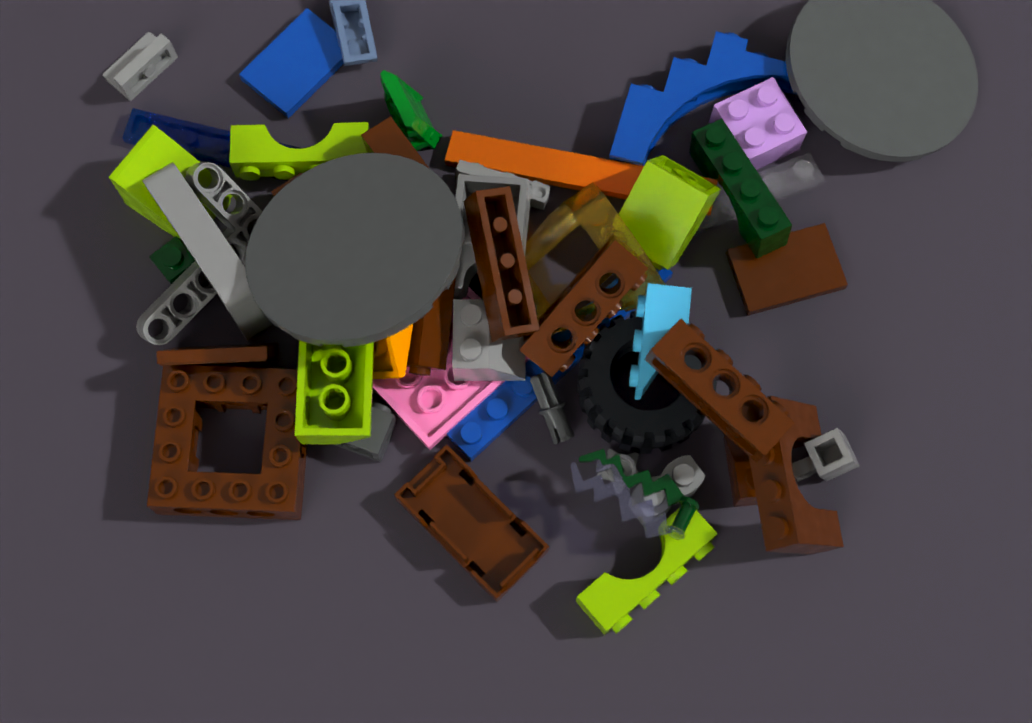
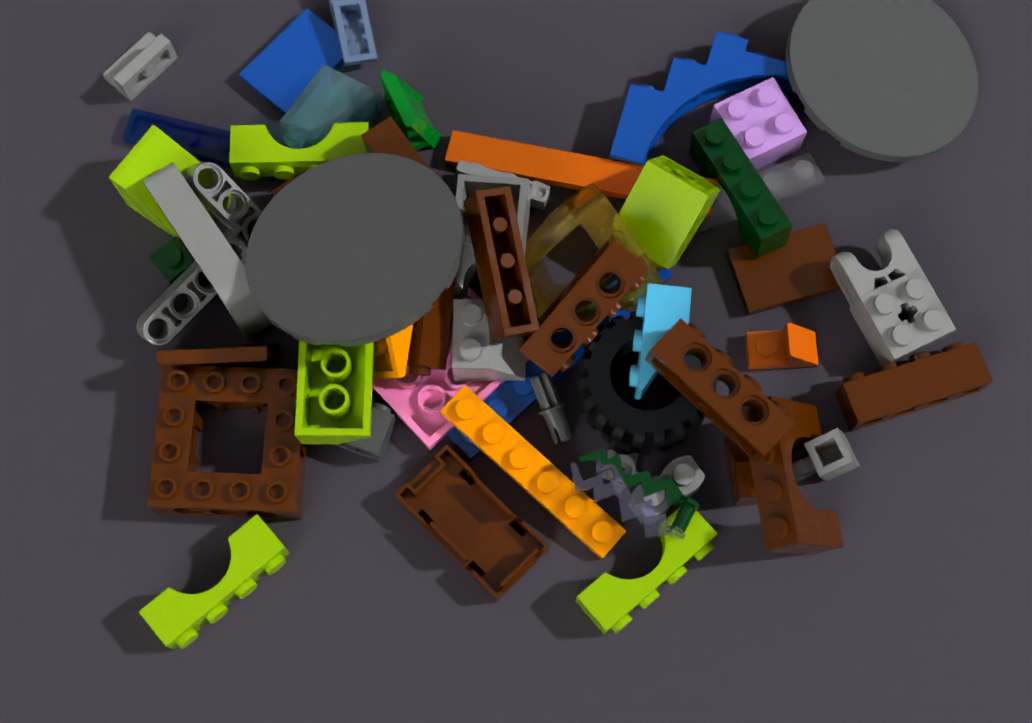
(179, 616): none -> lime arch
(326, 101): none -> clear light blue slope
(532, 471): none -> light orange plate
(781, 349): none -> orange slope
(884, 294): none -> light grey brick
(913, 385): none -> reddish brown brick

